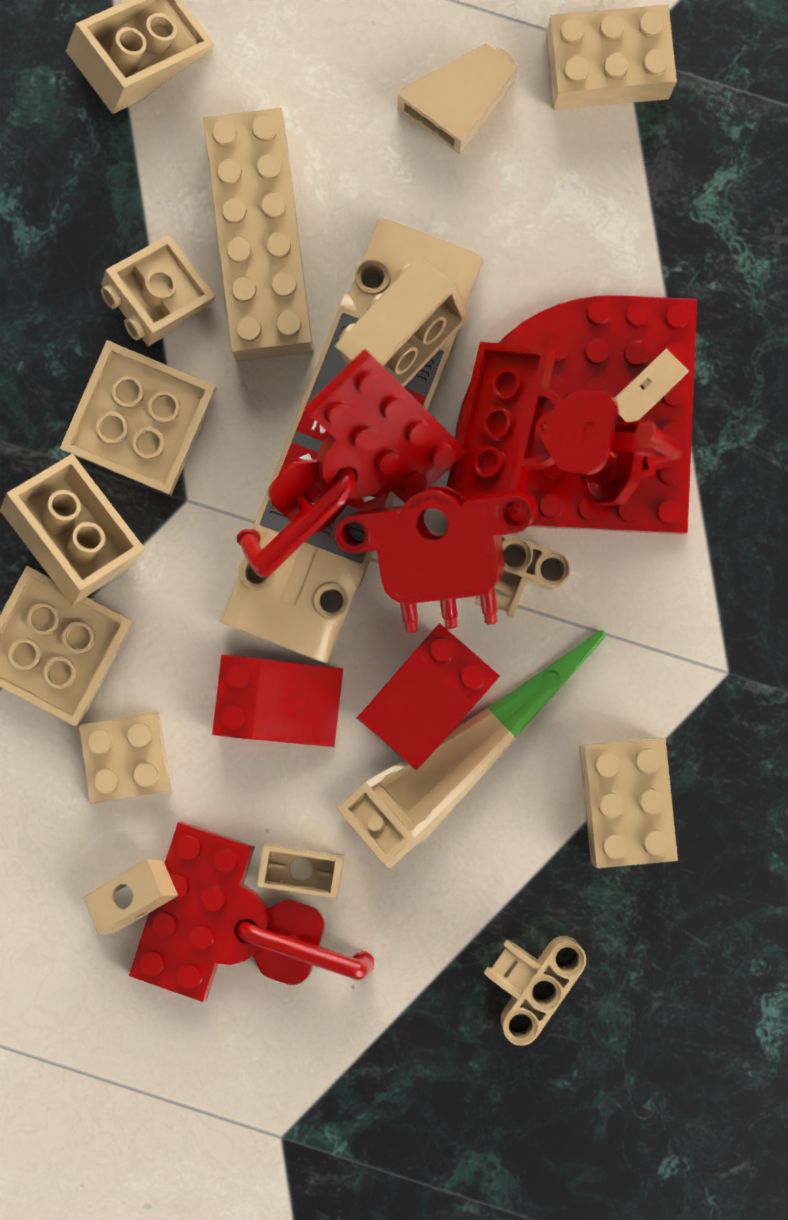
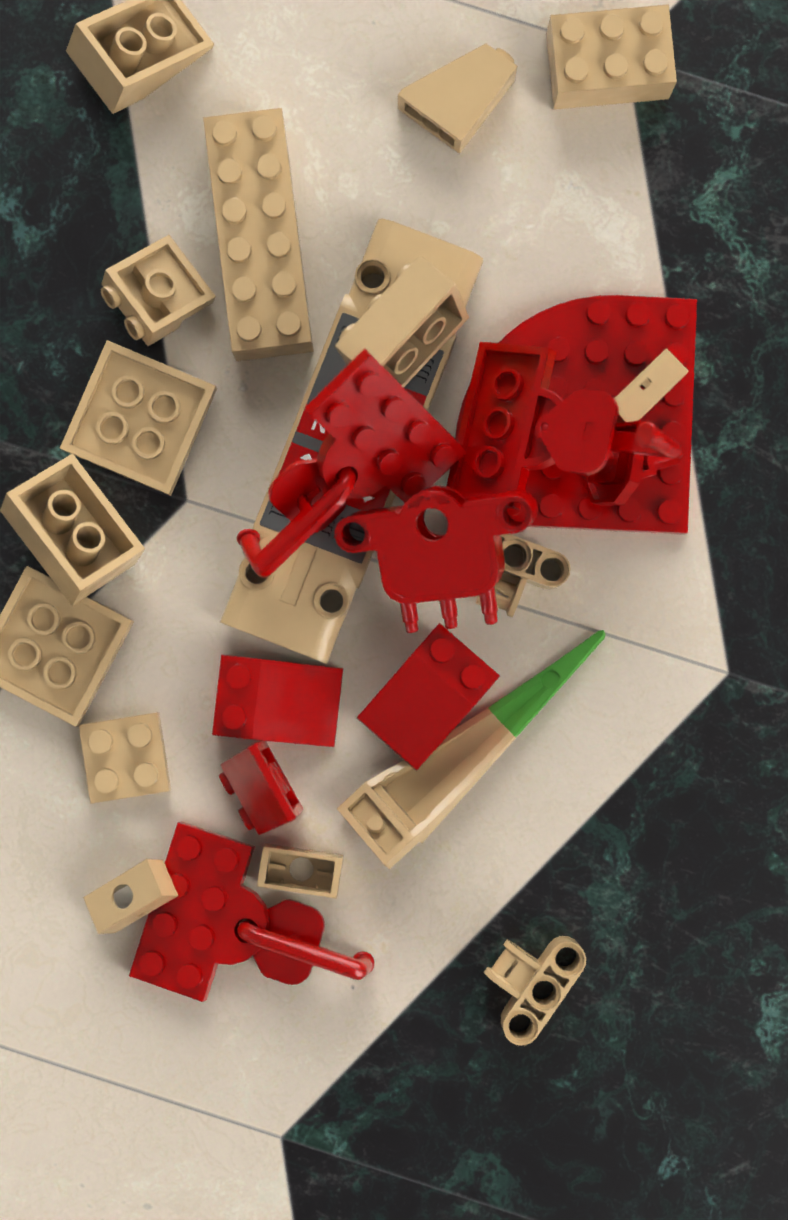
(261, 788): none -> red slope
(628, 802): tan brick -> none

